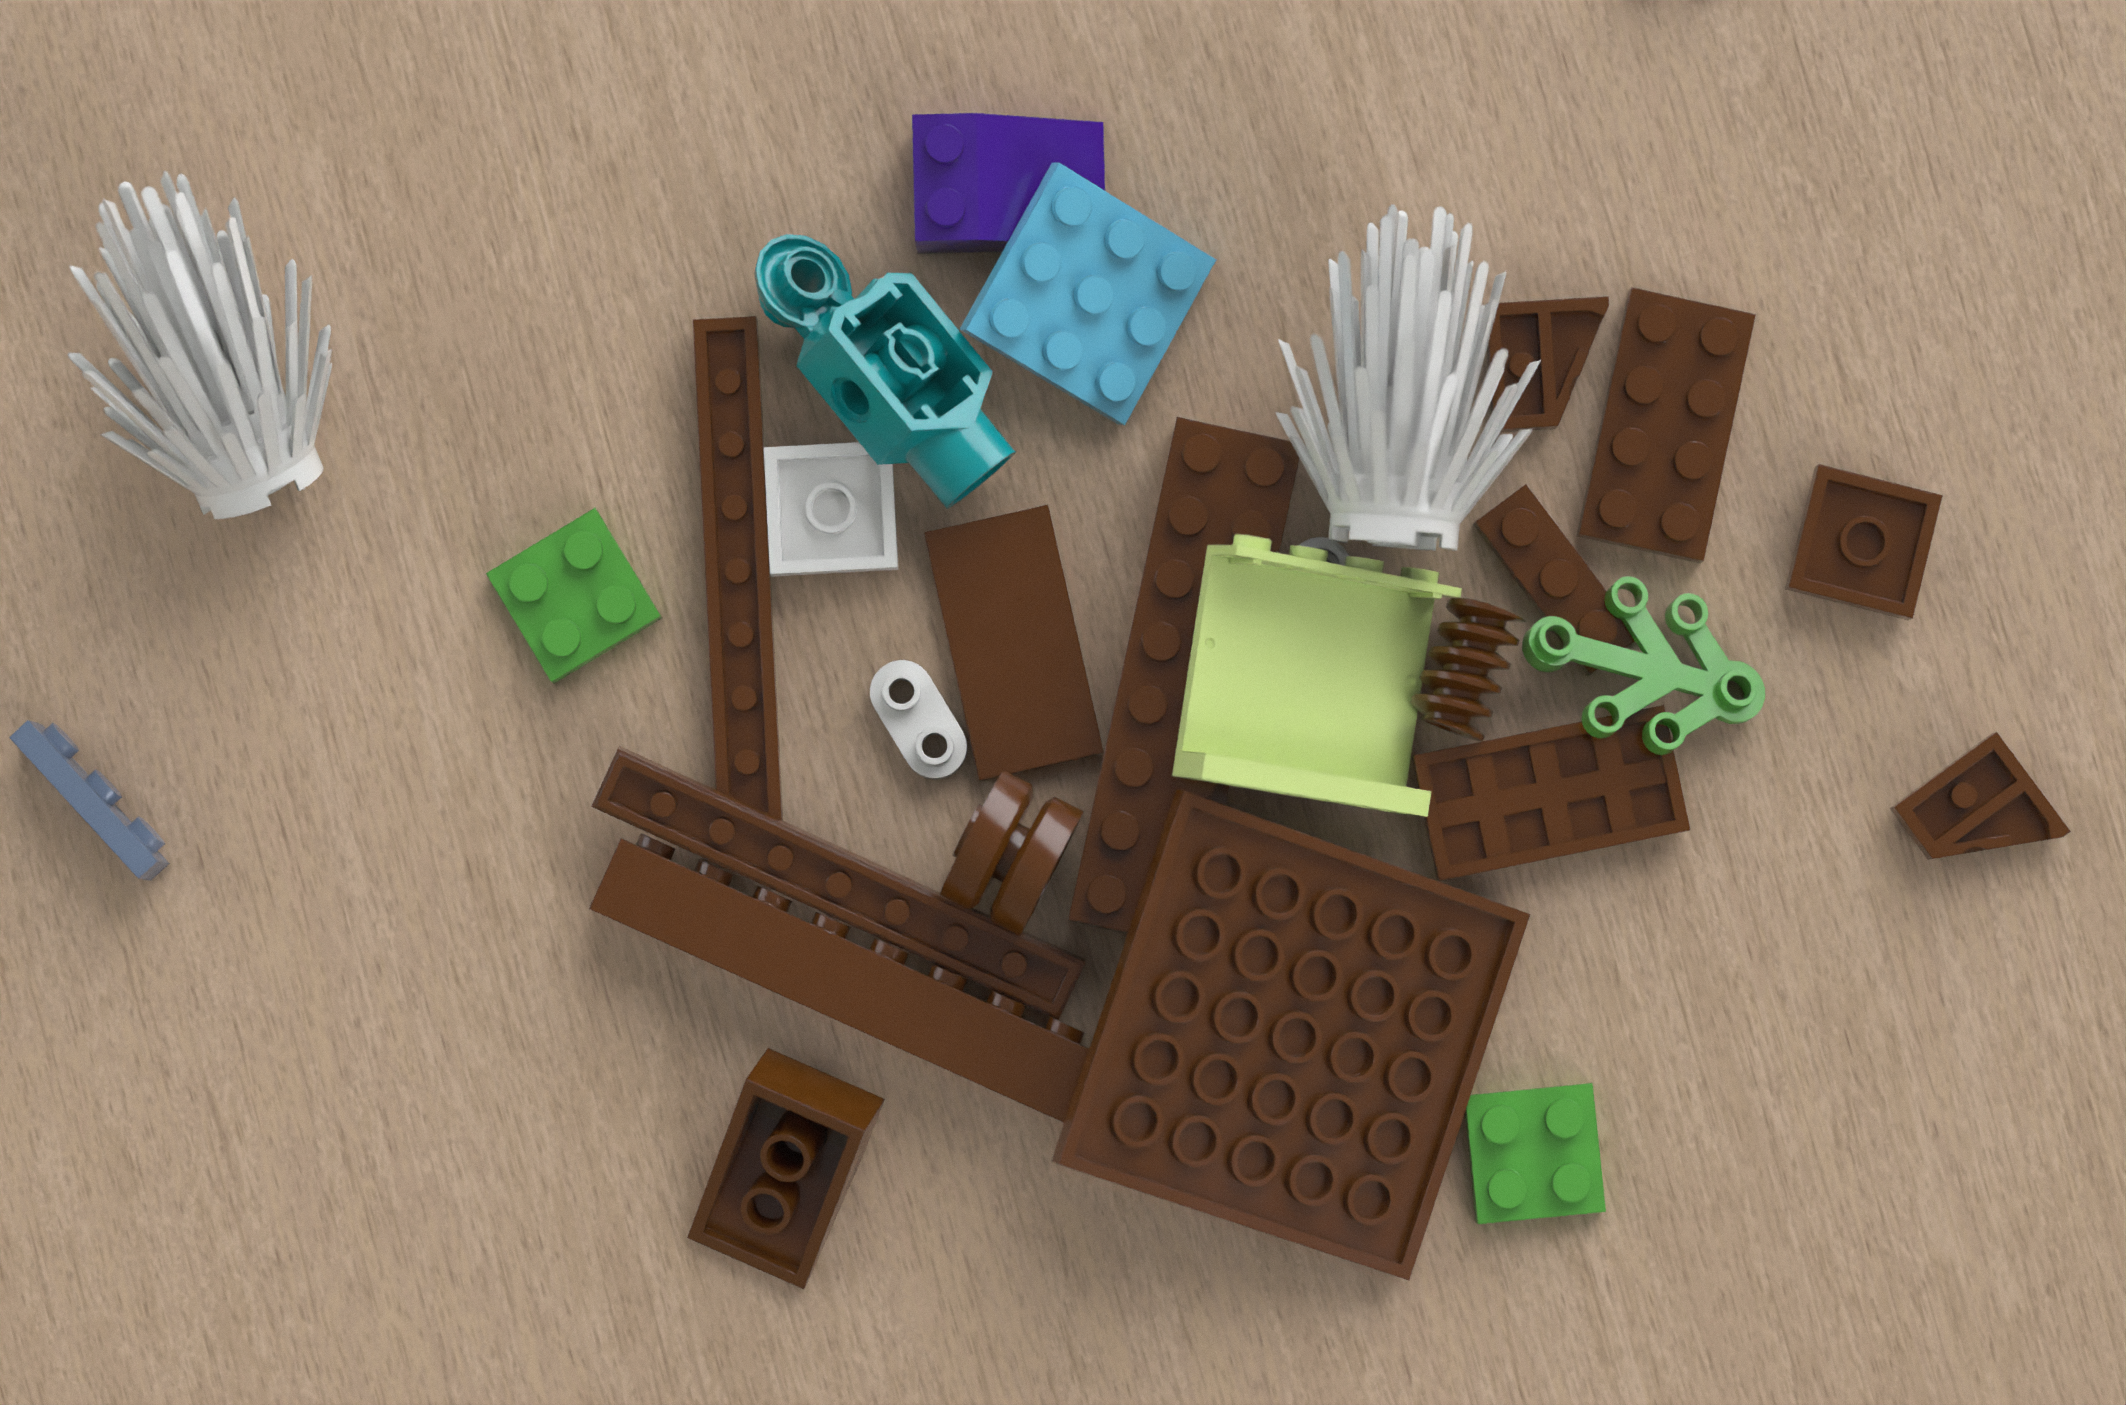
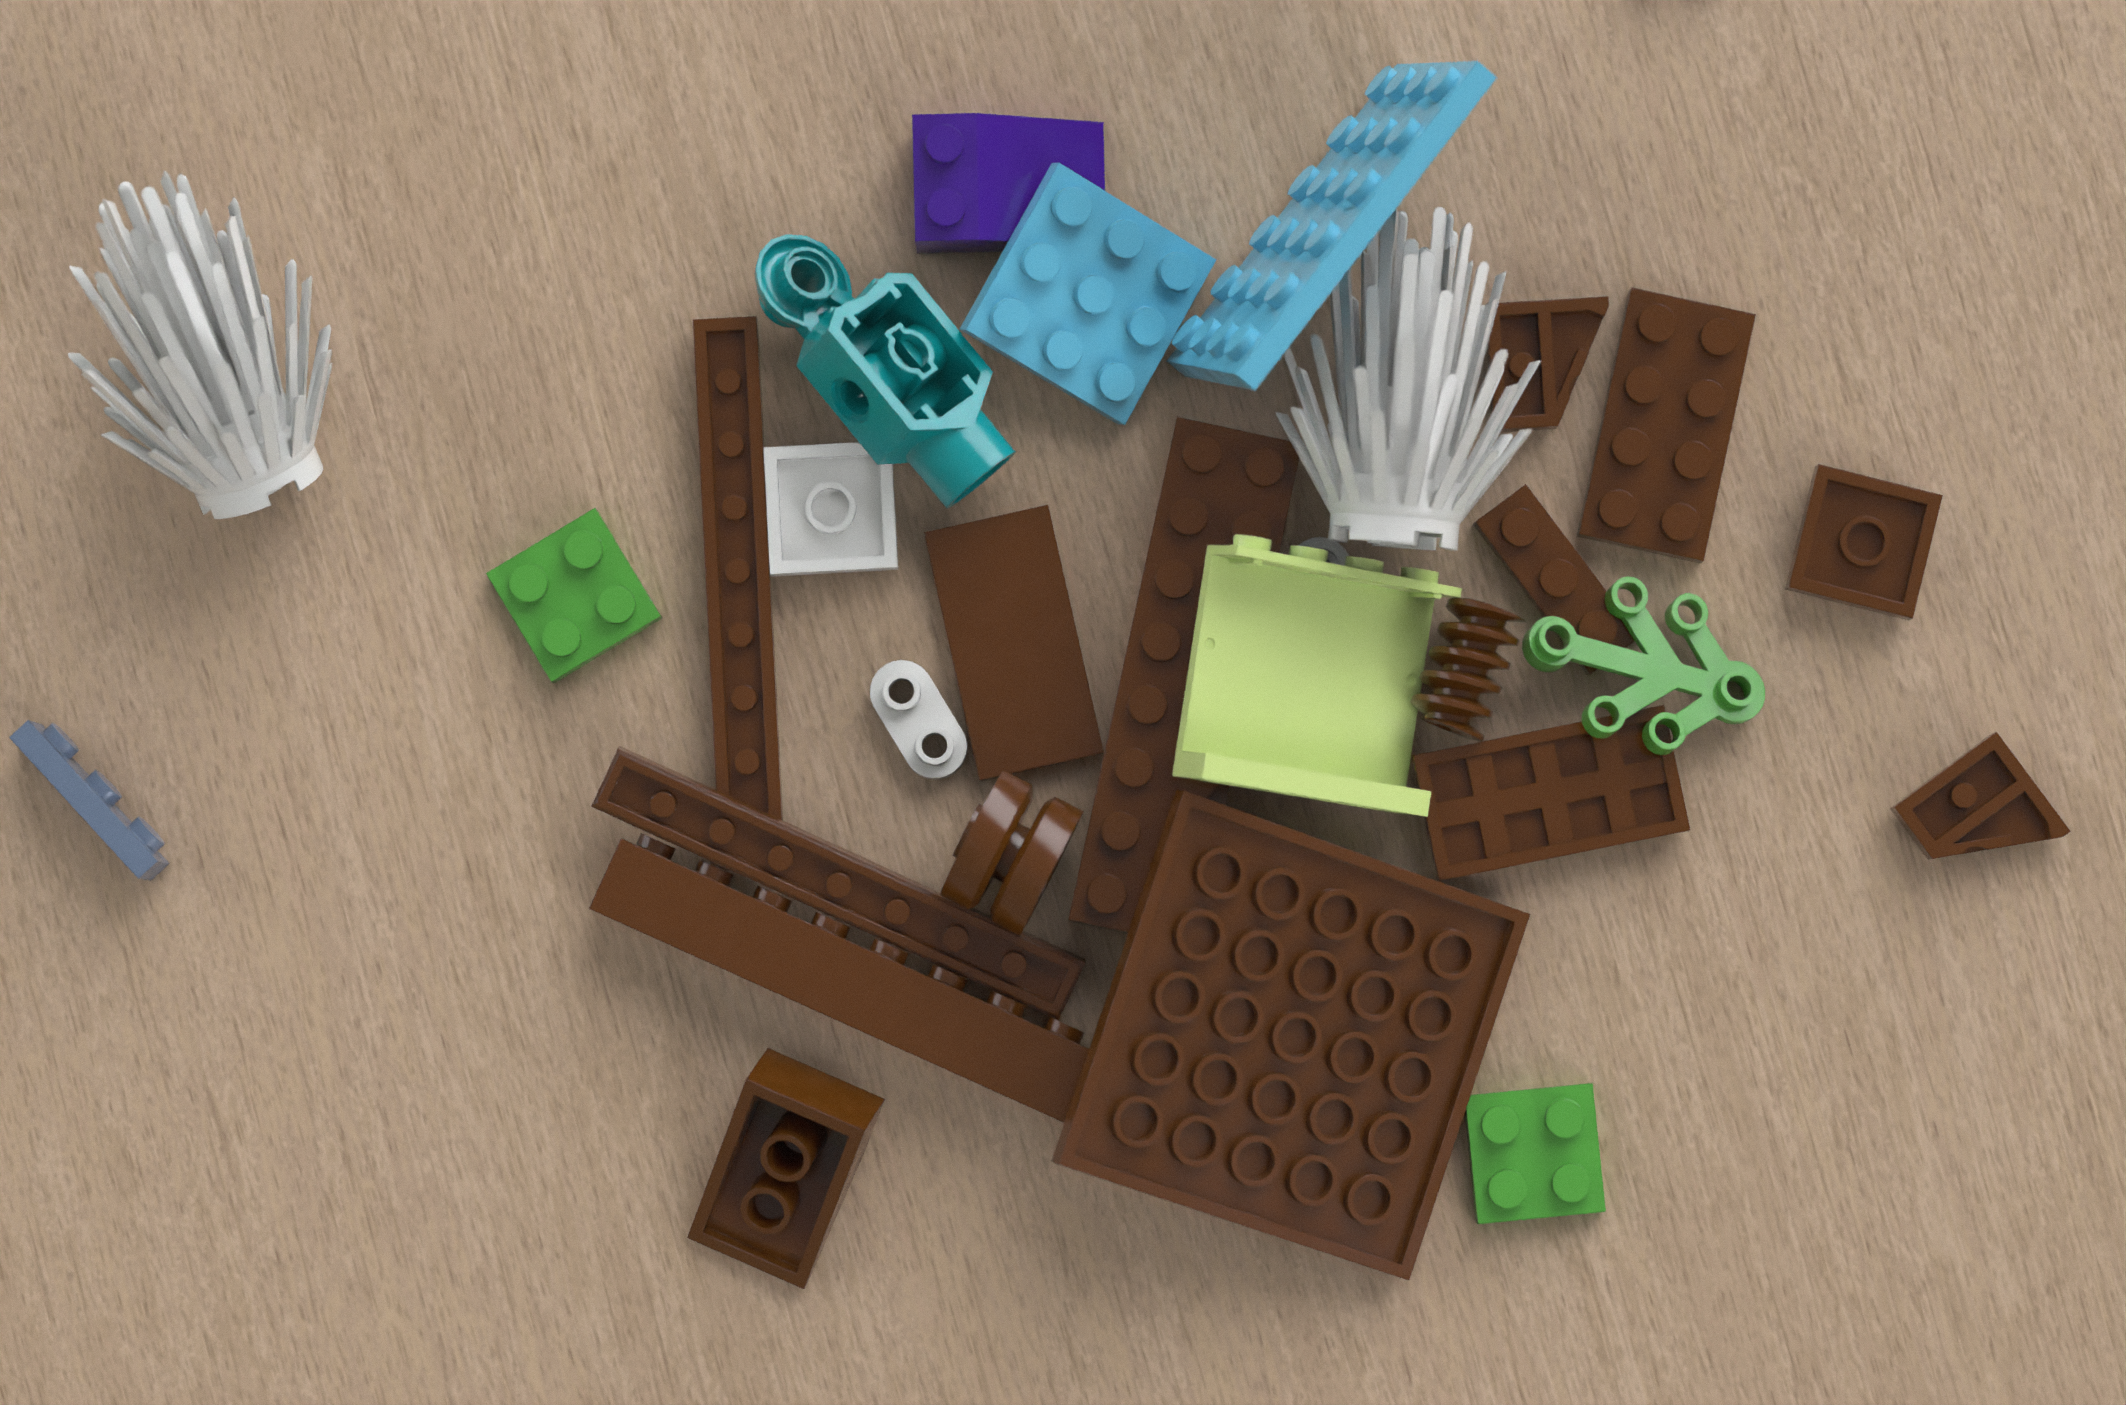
(1327, 221): none -> medium azure plate

